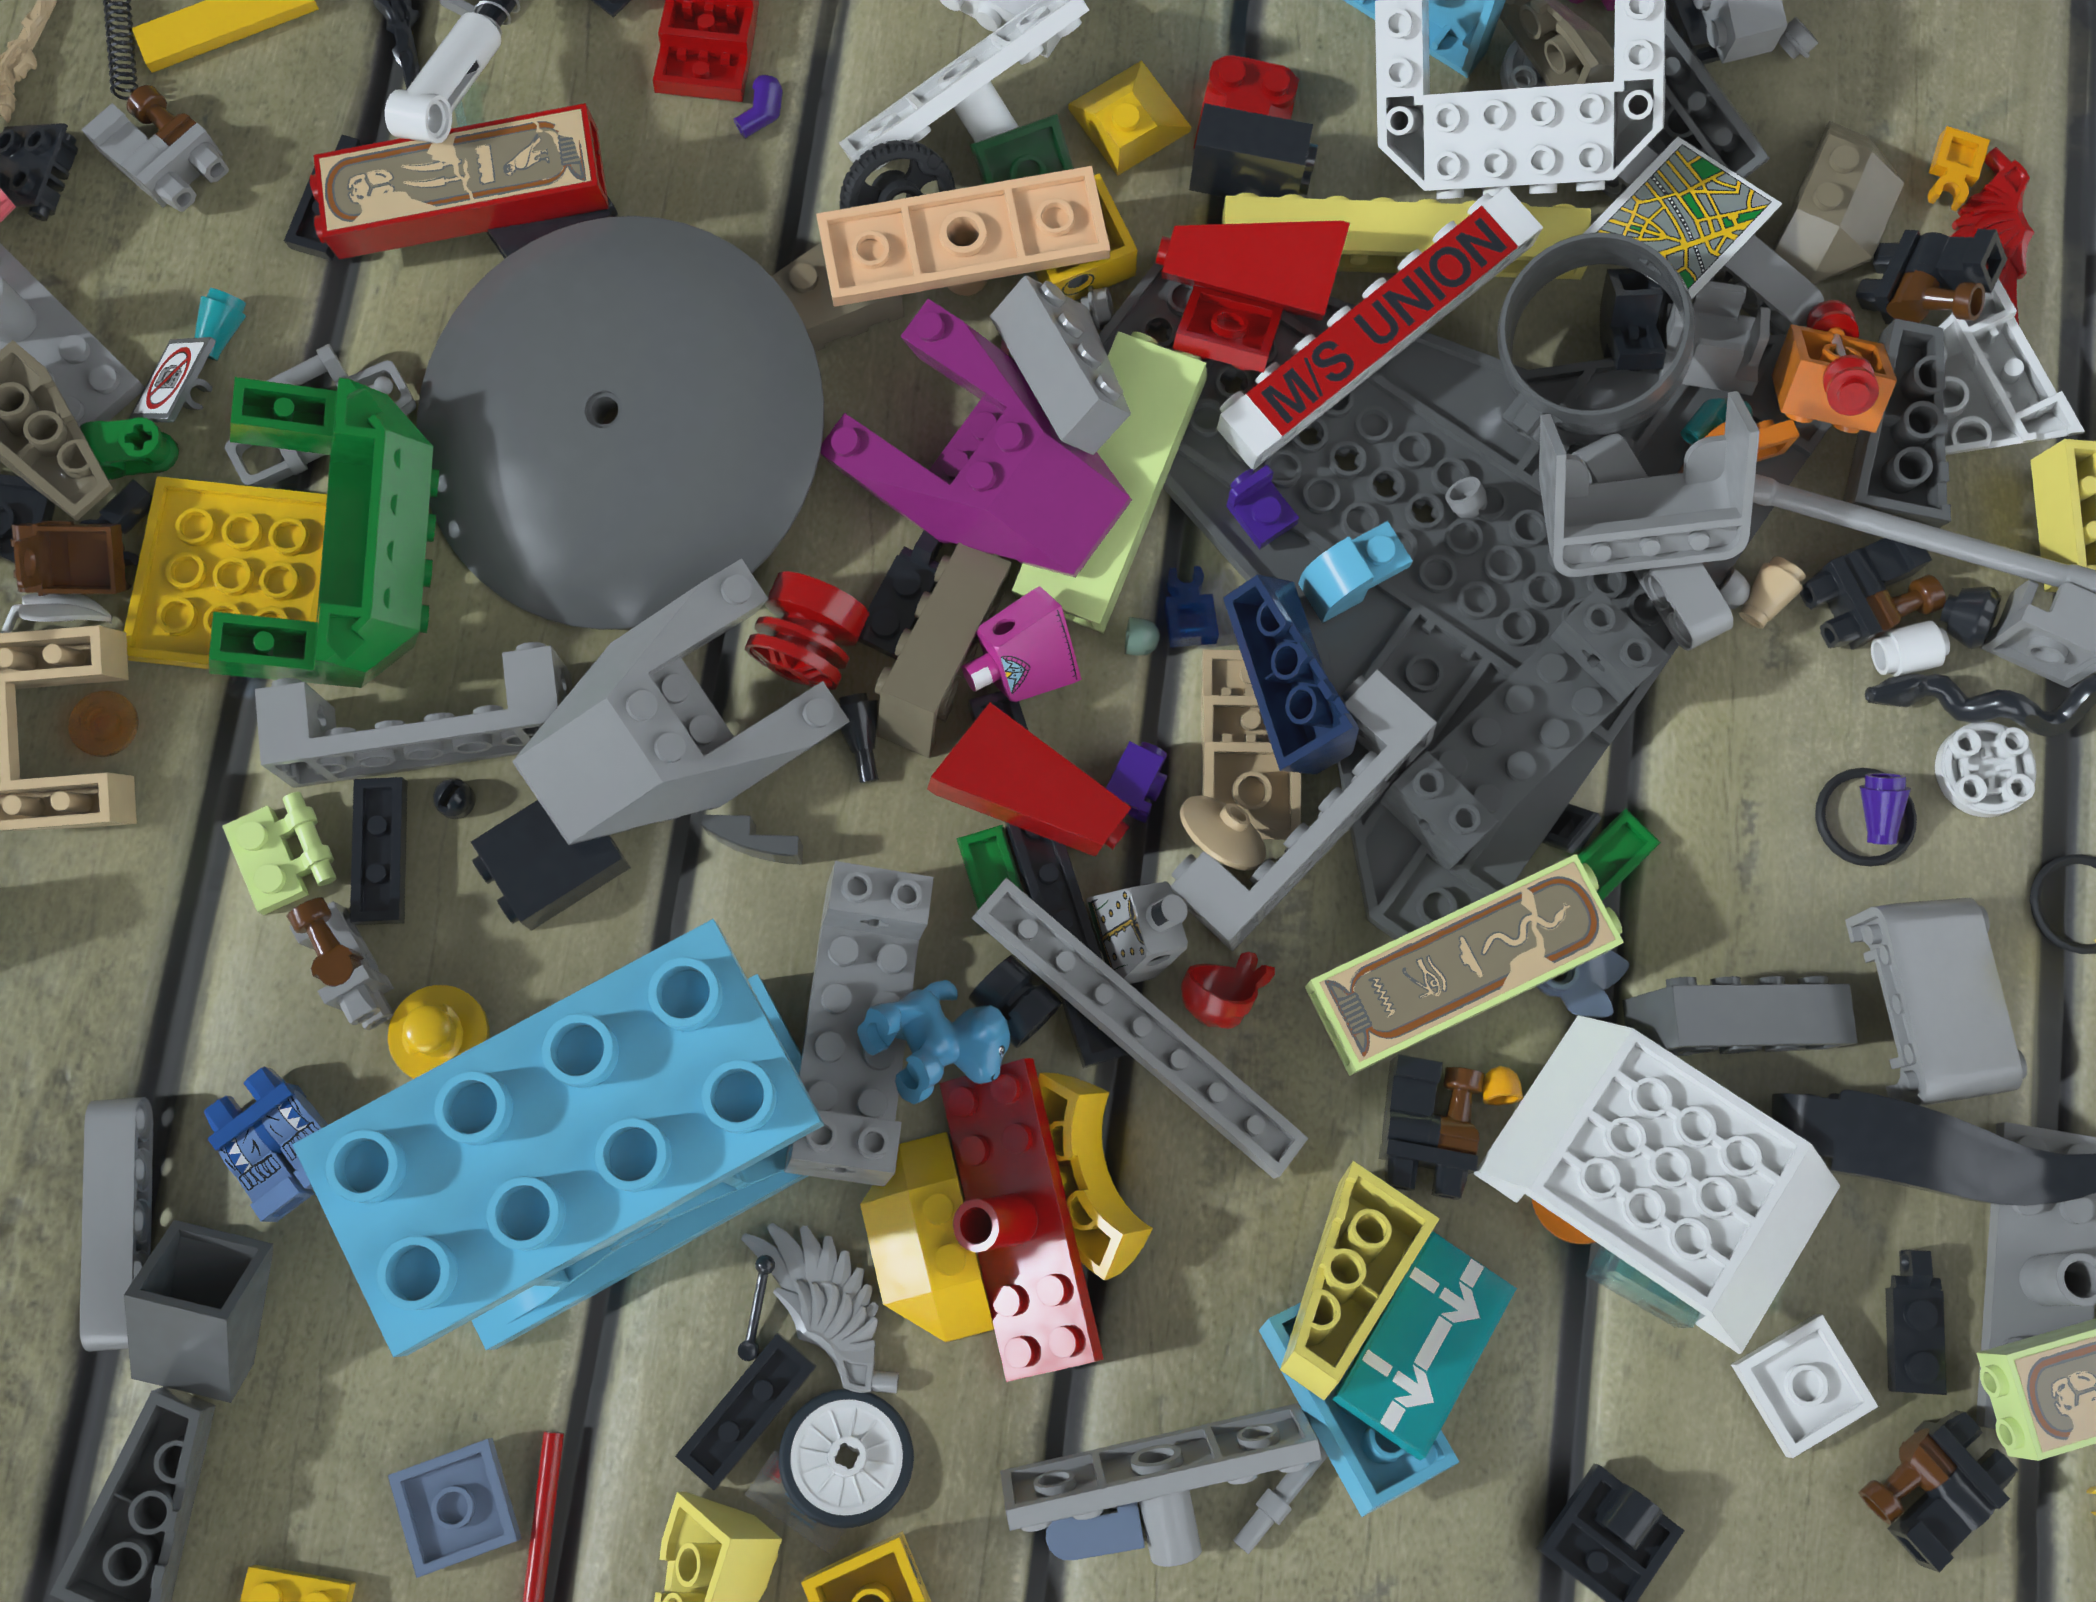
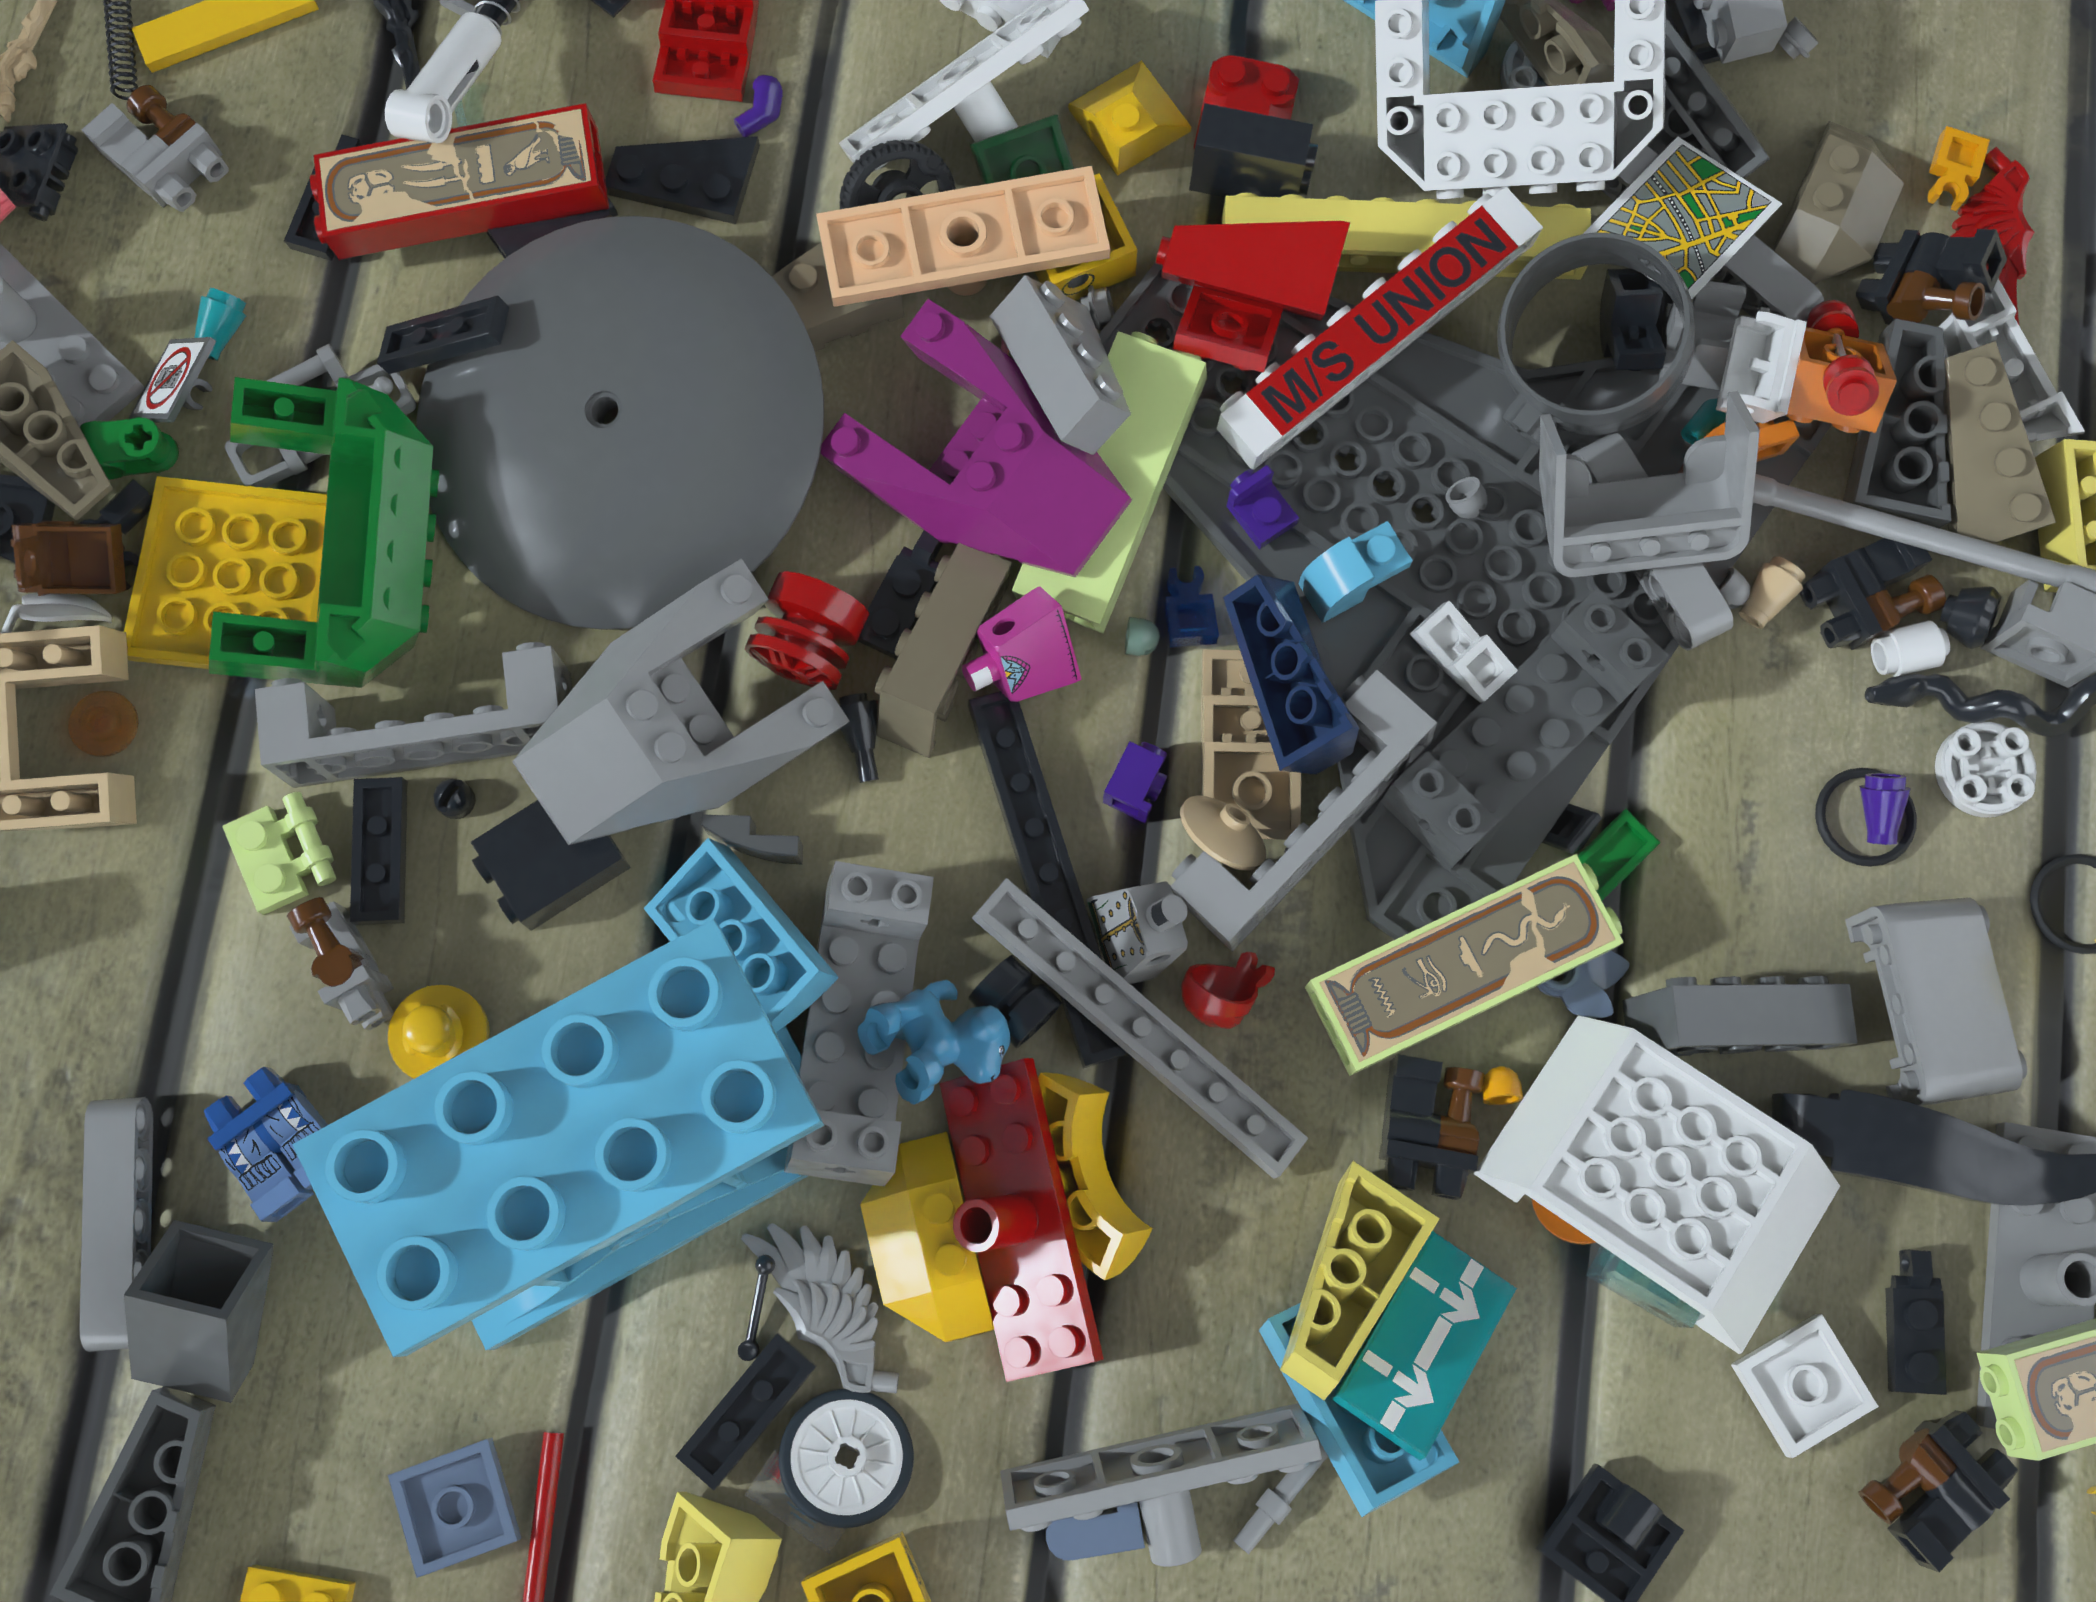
(443, 335): none -> black plate
(686, 176): none -> black wing
(770, 949): none -> medium azure slope
(987, 862): green tile -> none
(1028, 784): red slope -> none
(1462, 653): none -> white slope
(1762, 364): none -> white hinge
(1991, 464): none -> dark tan wedge

